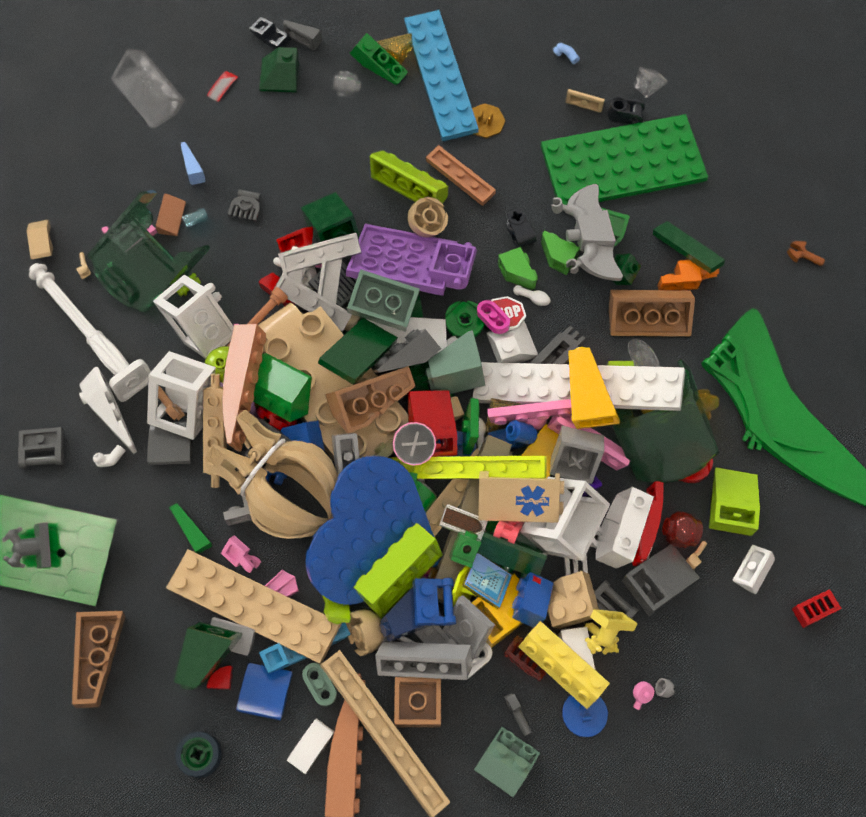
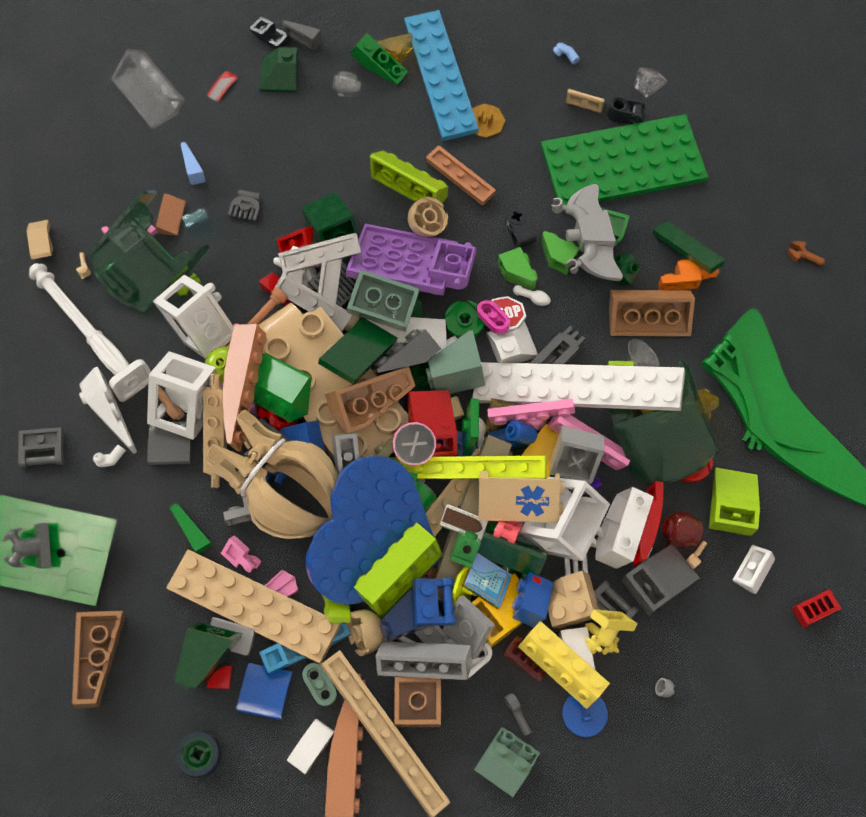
(589, 396): yellow slope -> none
(643, 693): bright pink piece -> none

